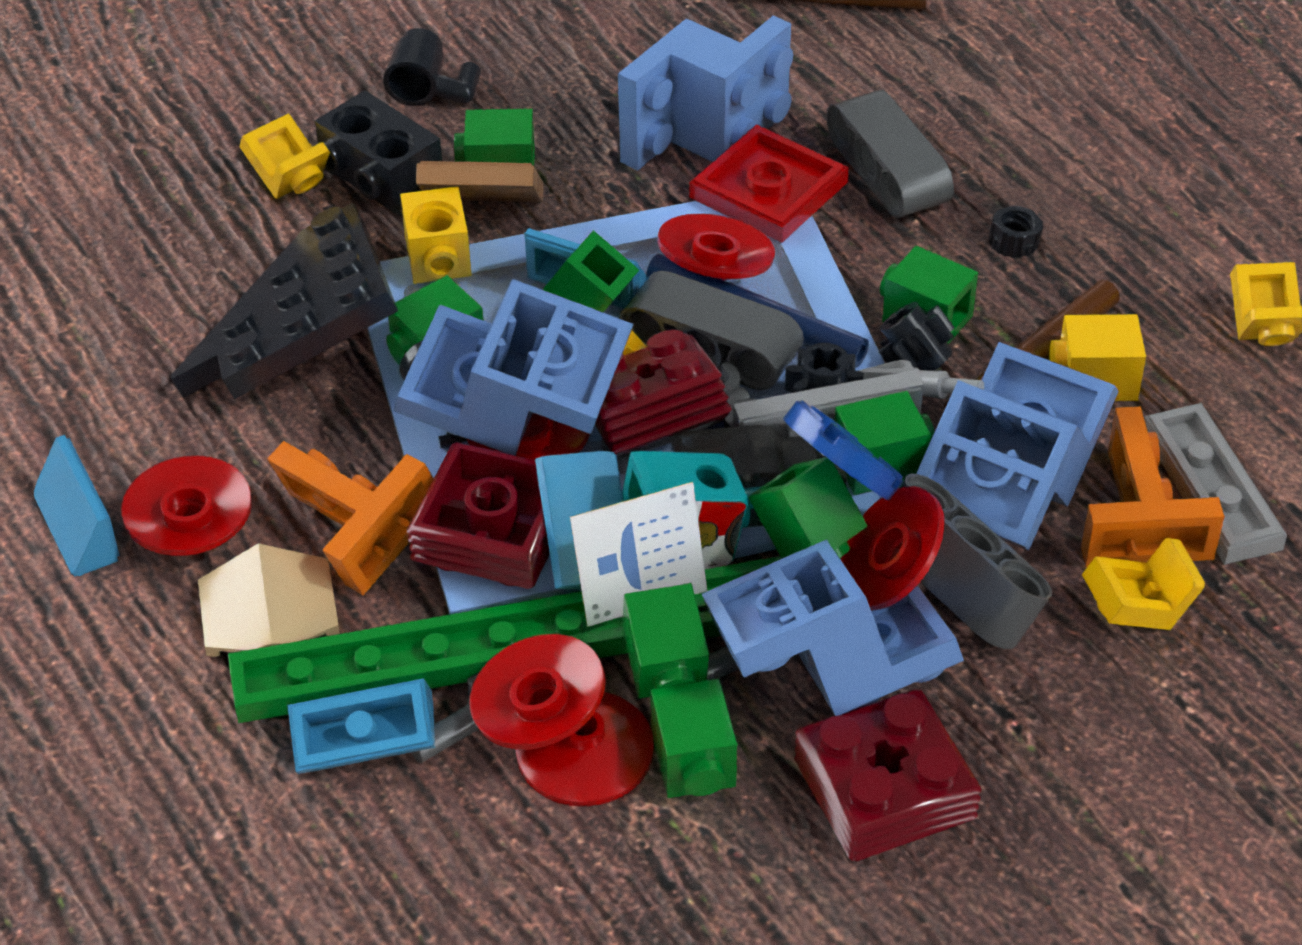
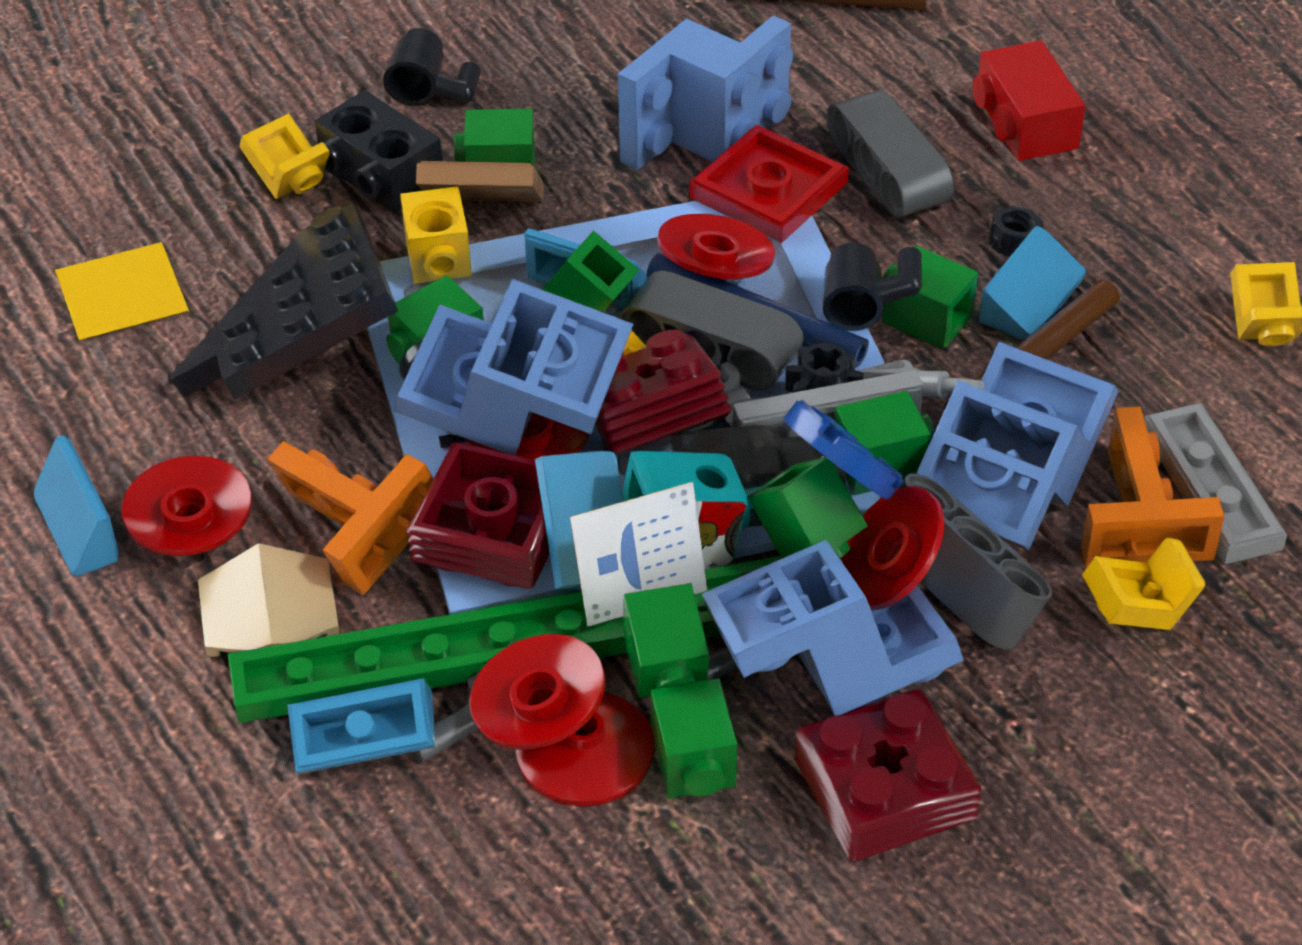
(121, 290): none -> yellow sticker
(855, 286): none -> black piece
(917, 337): black gear -> none
(1029, 100): none -> red brick
(1030, 286): none -> dark azure slope
(1105, 349): yellow brick -> none

